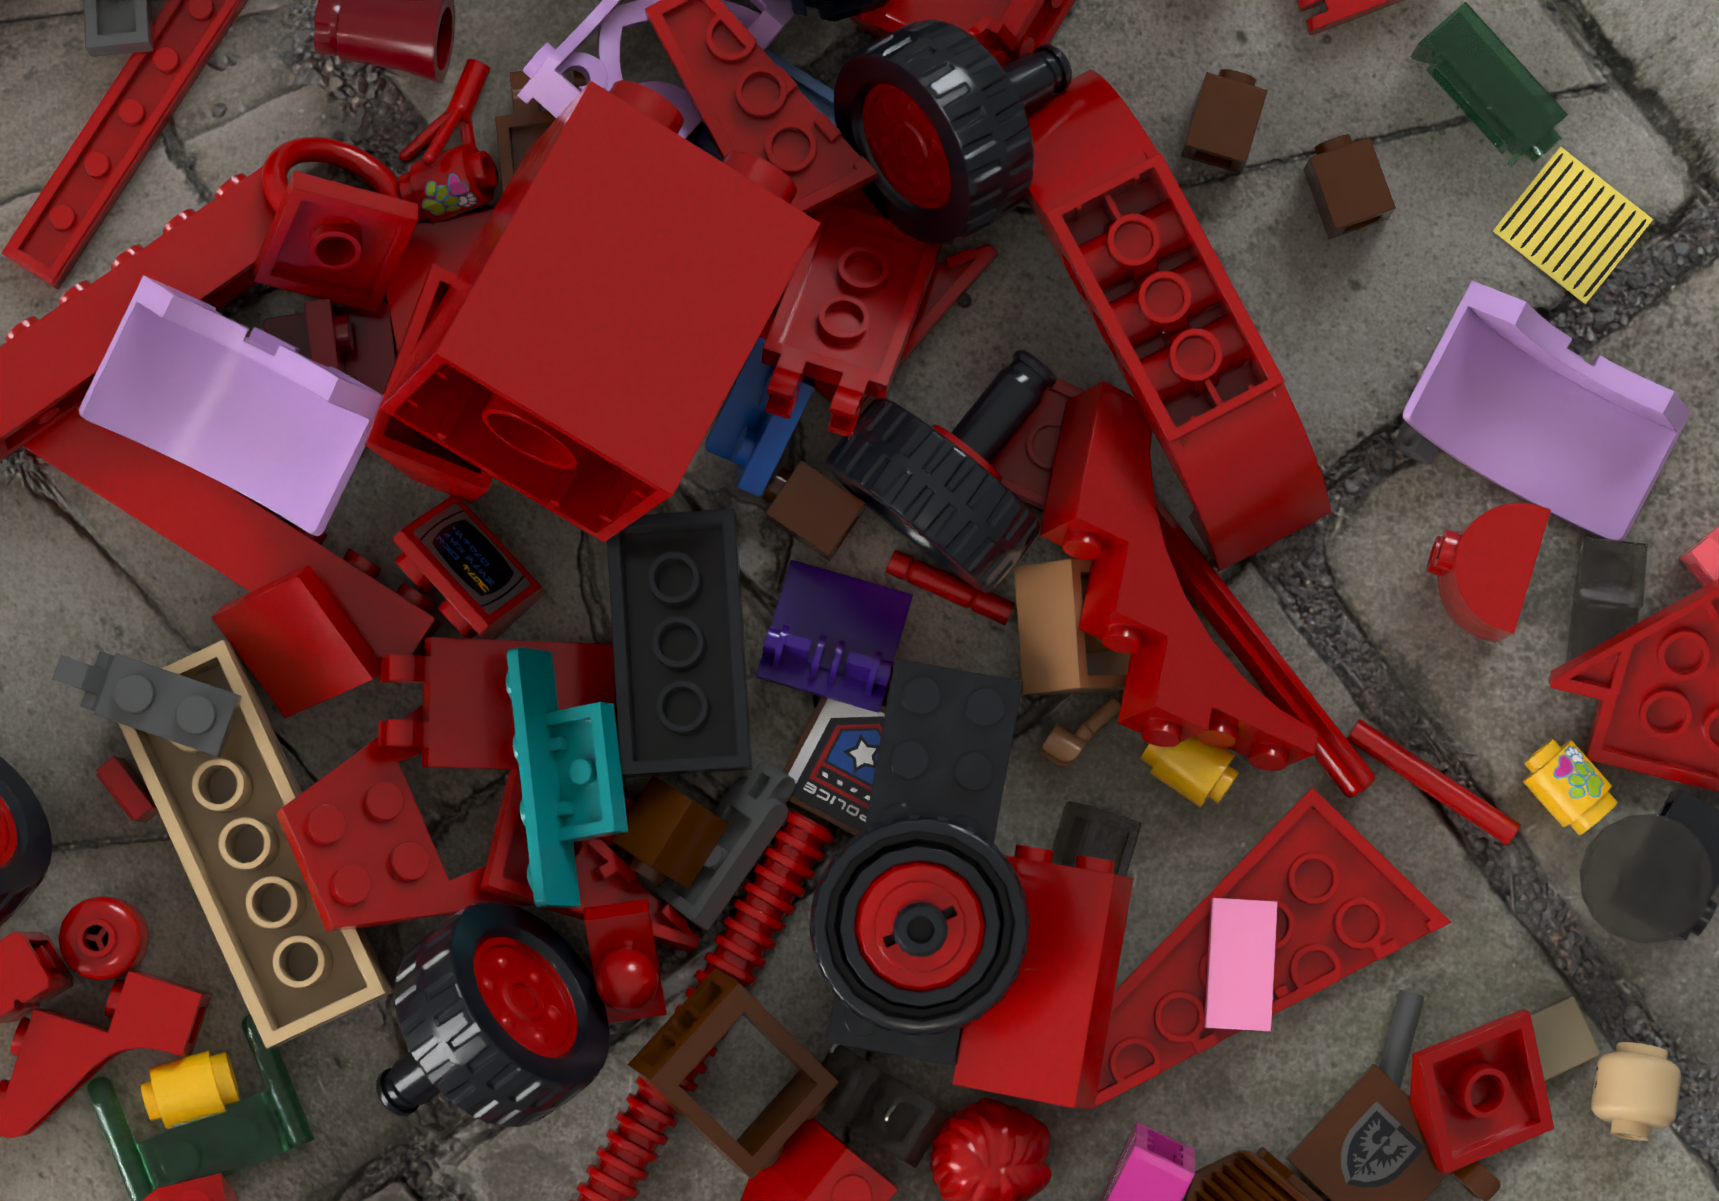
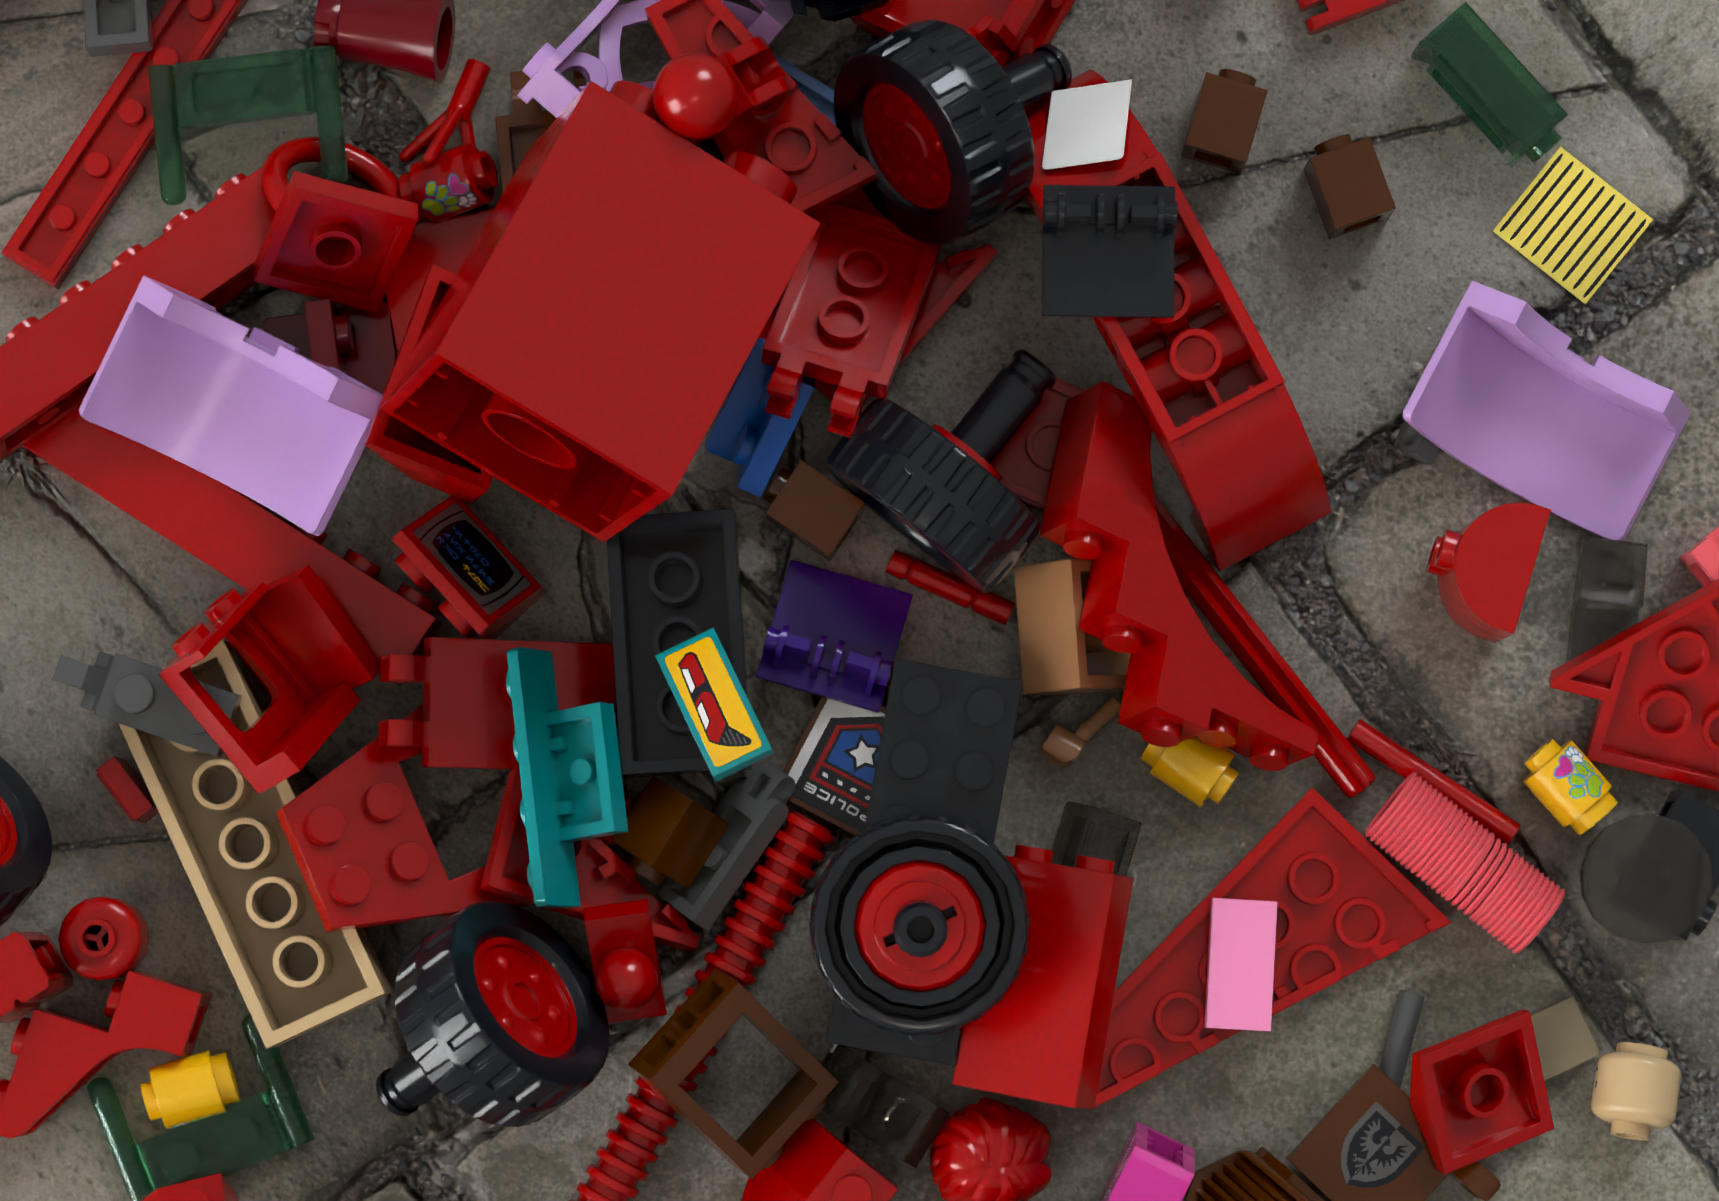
(243, 92): none -> clear green plate
(294, 721): none -> red window
(707, 93): none -> red piece
(714, 704): none -> slope
(1087, 125): none -> white sticker
(1108, 251): none -> black hinge
(1452, 857): none -> coral piece

